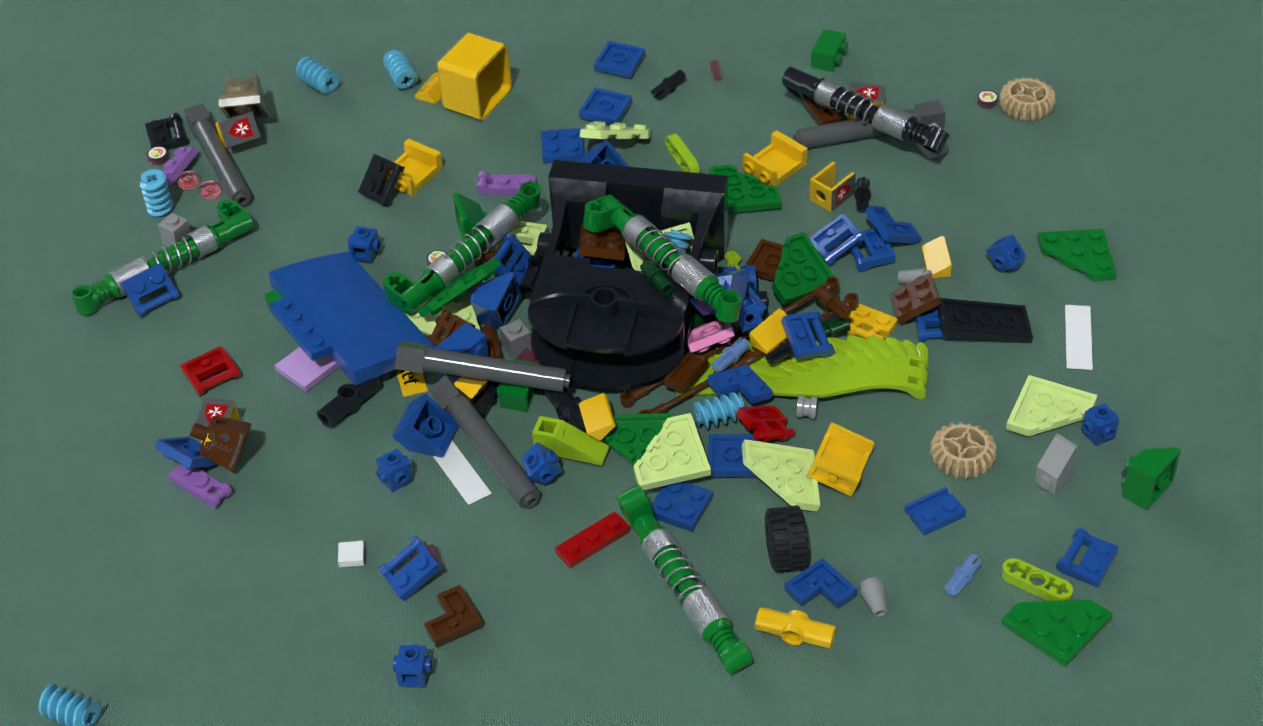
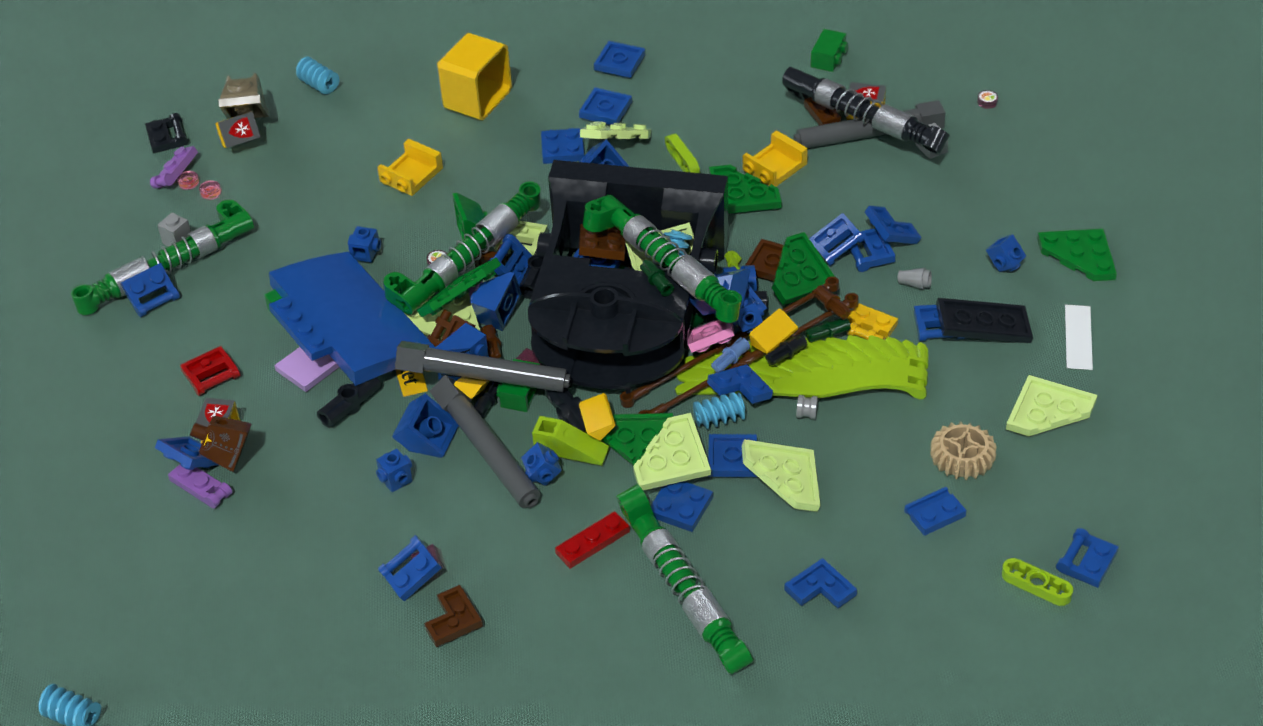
(156, 192): medium azure piece -> none
(157, 155): tile -> none
(227, 173): dark grey brick -> none
(351, 553): white tile -> none
(376, 178): black plate -> none
(400, 69): medium azure piece -> none
(412, 665): blue brick -> none
(430, 90): yellow slope -> none
(462, 474): white sticker -> none
(501, 184): medium lavender plate -> none
(515, 338): light grey brick -> none
(668, 84): black axle -> none
(686, 372): reddish brown tile -> none
(715, 70): clear pink tile -> none
(767, 421): red plate -> none
(786, 538): black tyre -> none
(795, 627): yellow piece -> none
(801, 336): blue plate -> none
(833, 196): yellow piece -> none
(841, 459): yellow panel -> none
(862, 193): black axle -> none
(874, 595): light grey cone -> none
(915, 298): reddish brown plate -> none
(937, 257): yellow slope -> none
(962, 575): medium blue axle -> none
(1027, 99): tan gear -> none
(1056, 465): light grey slope -> none
(1058, 627): green plate -> none
(1100, 424): blue brick -> none
(1150, 475): green slope -> none

